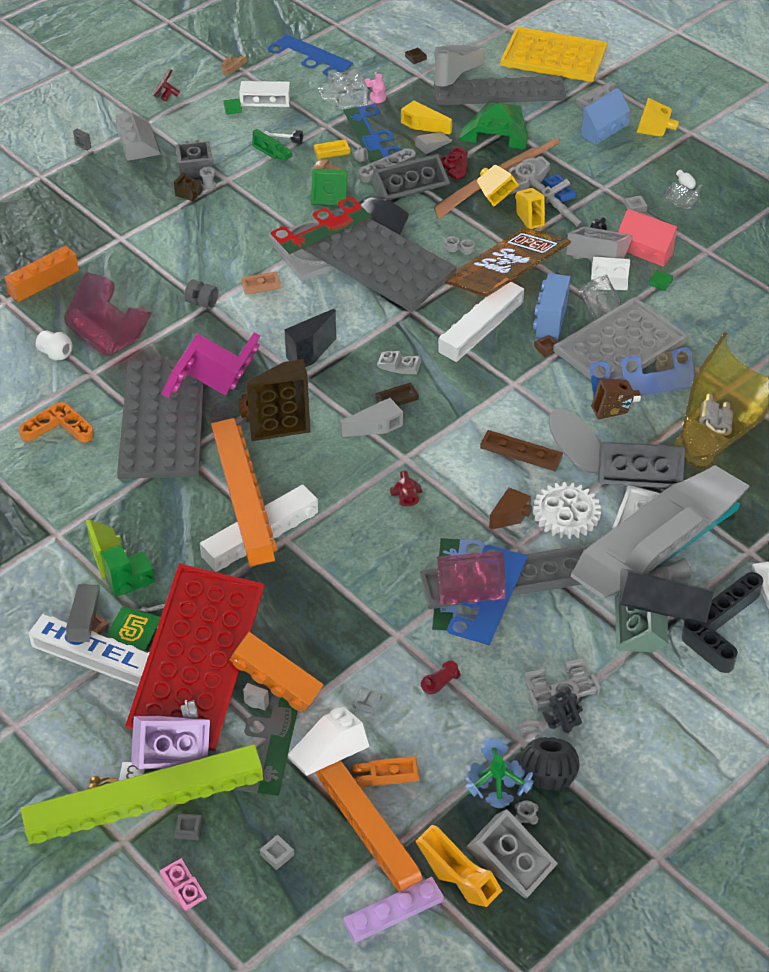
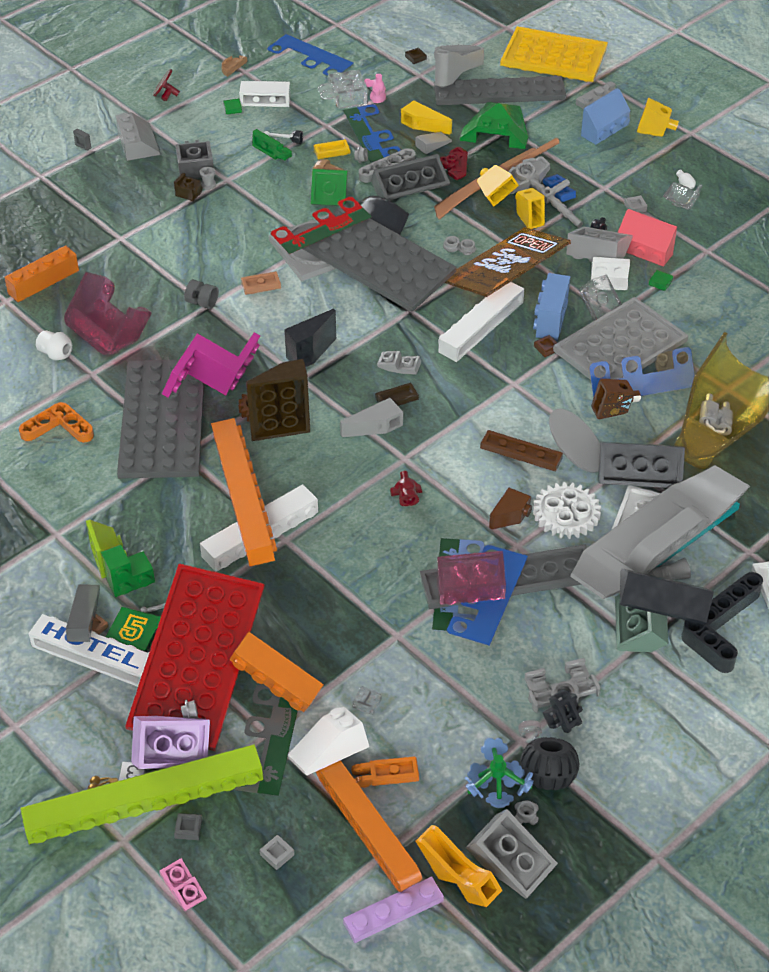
(256, 696): light grey plate -> none
(435, 682): dark red piece -> none

